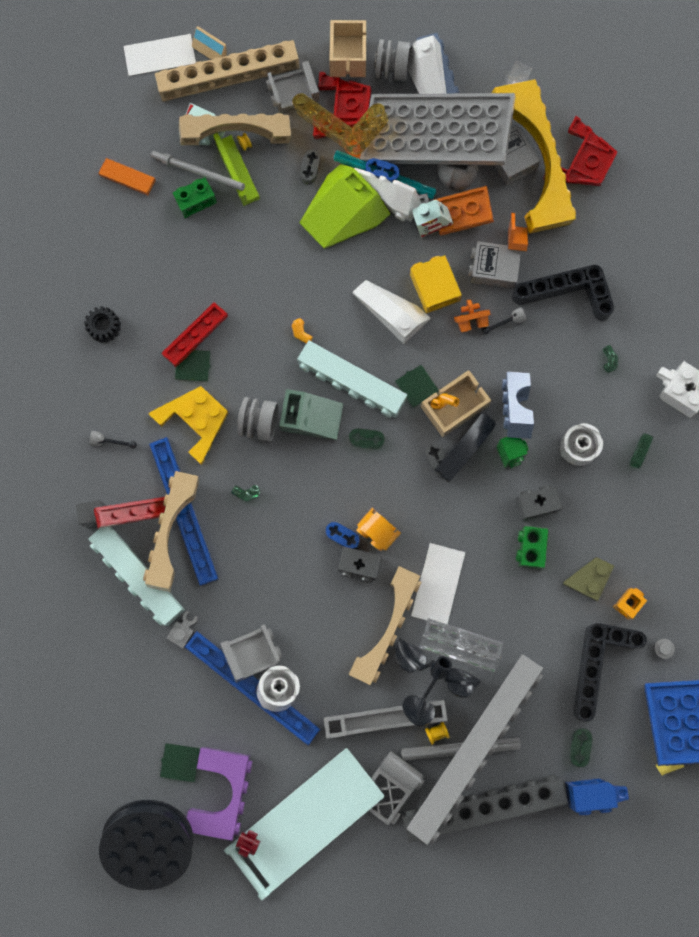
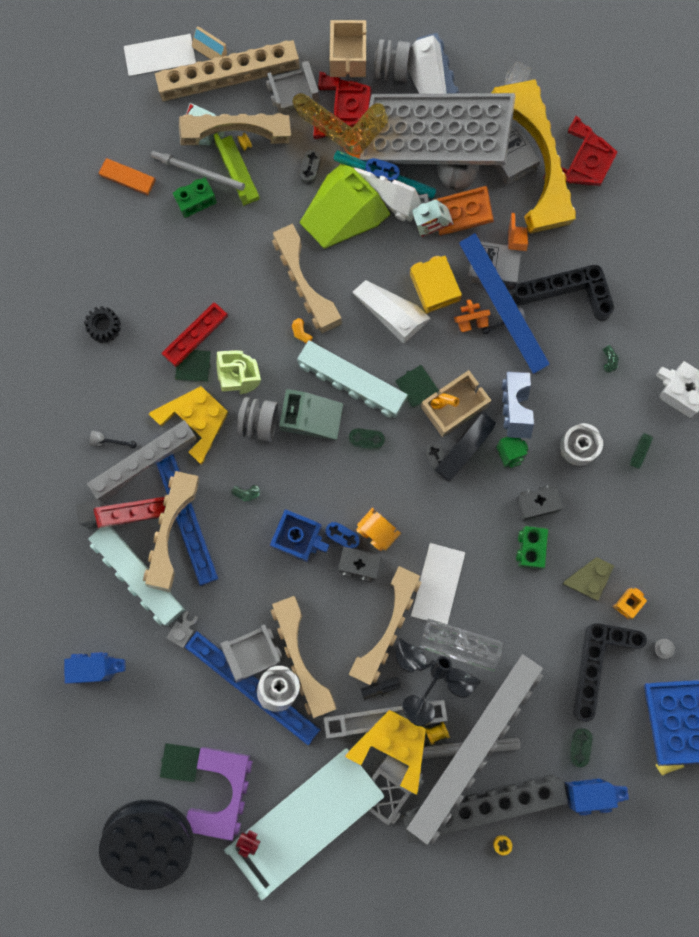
(92, 669): none -> blue hinge
(119, 475): none -> light grey arch
(237, 371): none -> yellowish green brick
(289, 618): none -> tan arch
(308, 542): none -> blue hinge
(323, 310): none -> tan arch
(380, 688): none -> black axle
(397, 739): none -> yellow wing
(504, 303): none -> blue tile
(508, 843): none -> yellow bush

